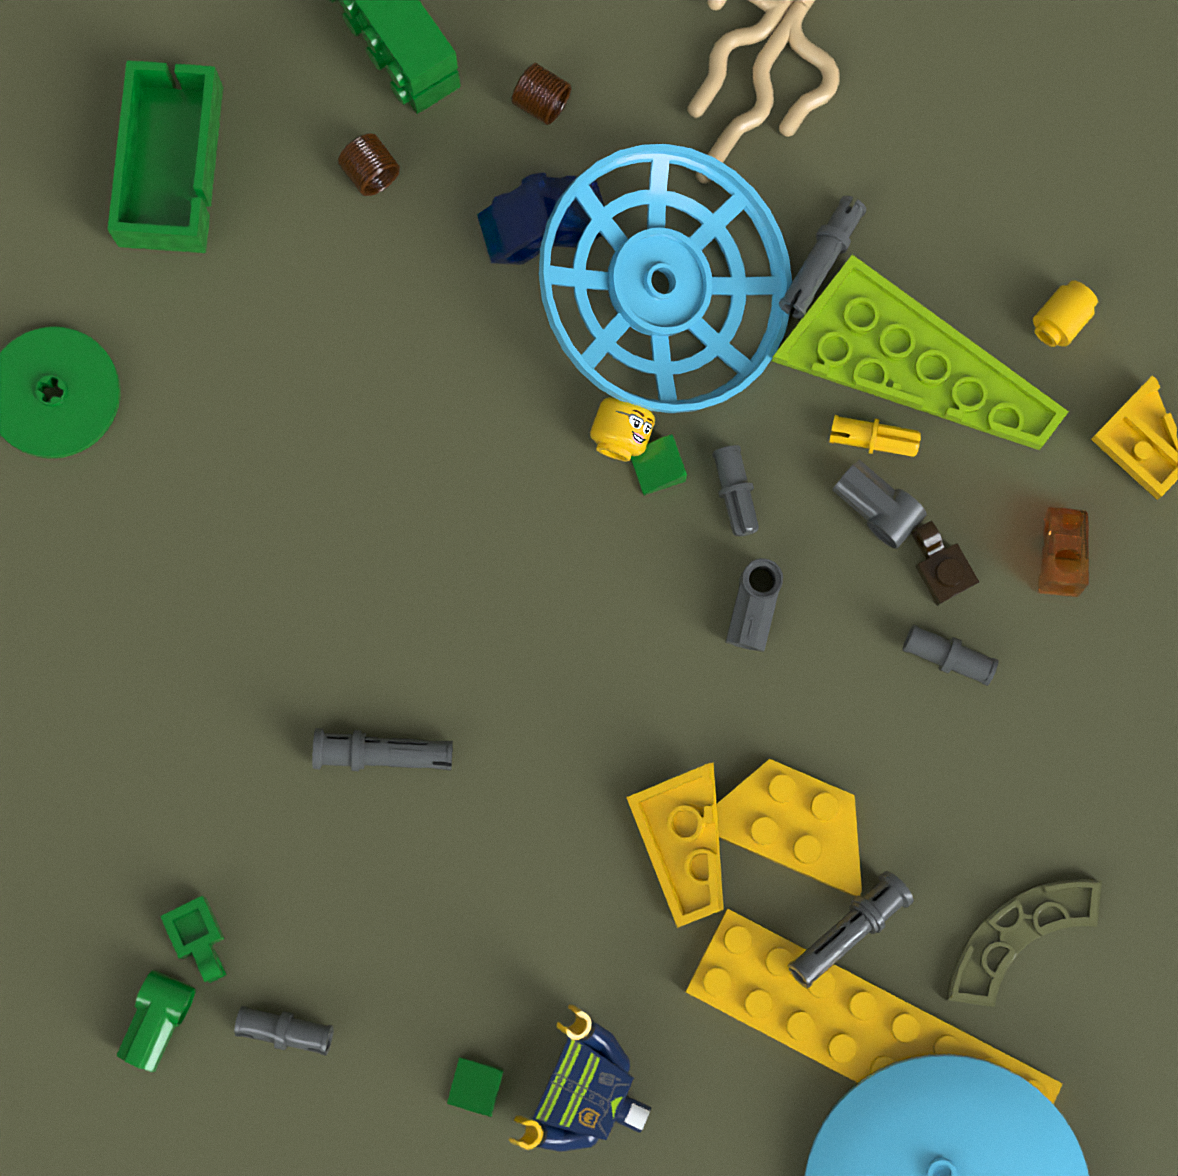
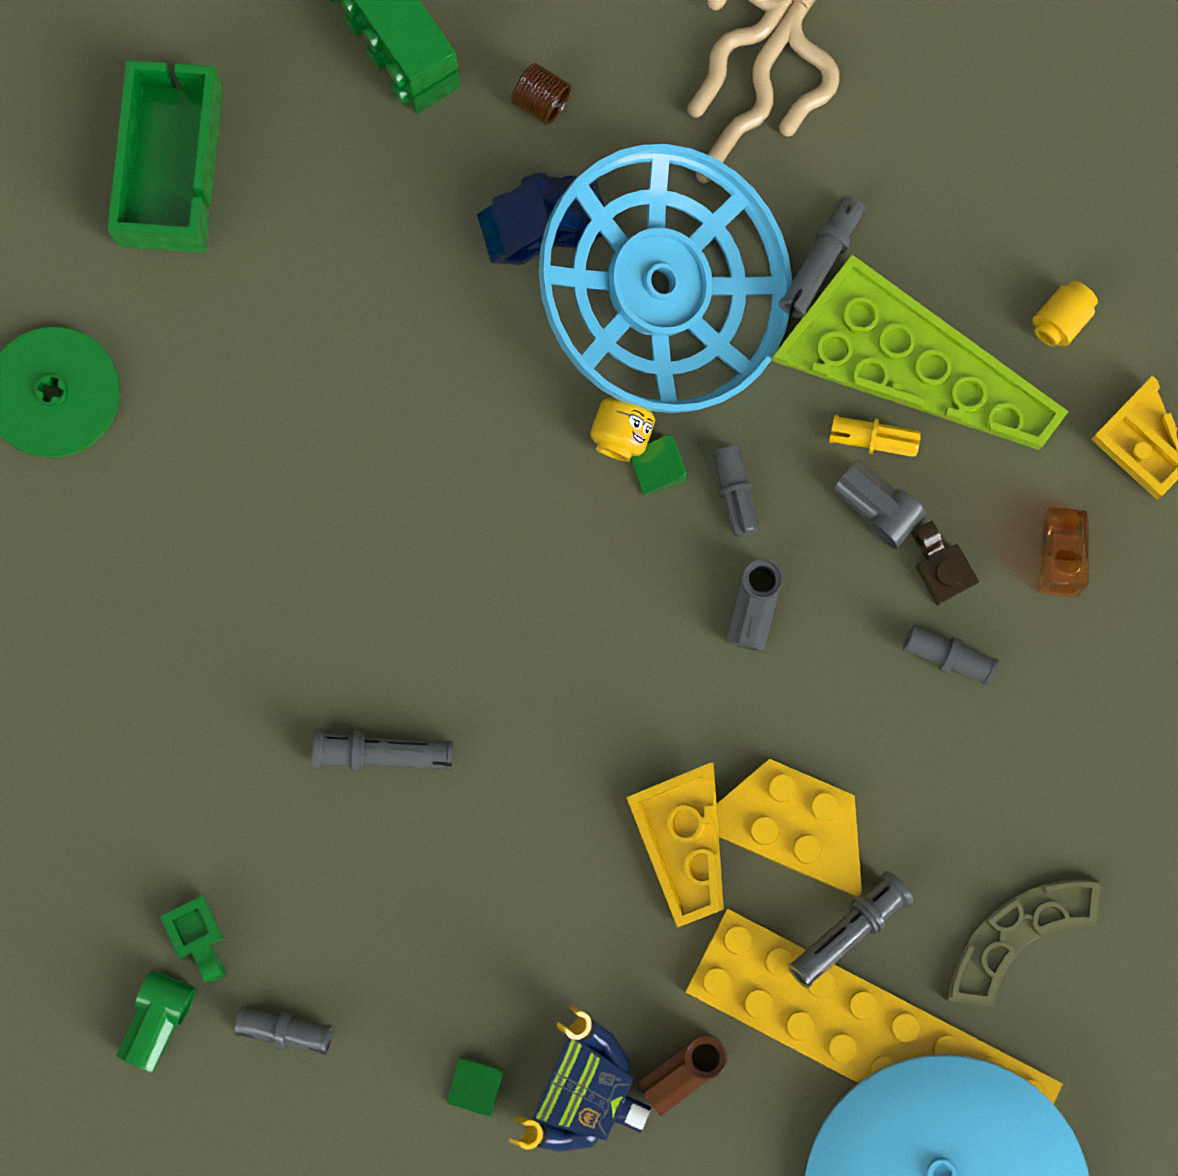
(368, 164): reddish brown piece -> none
(679, 1075): none -> reddish brown piece

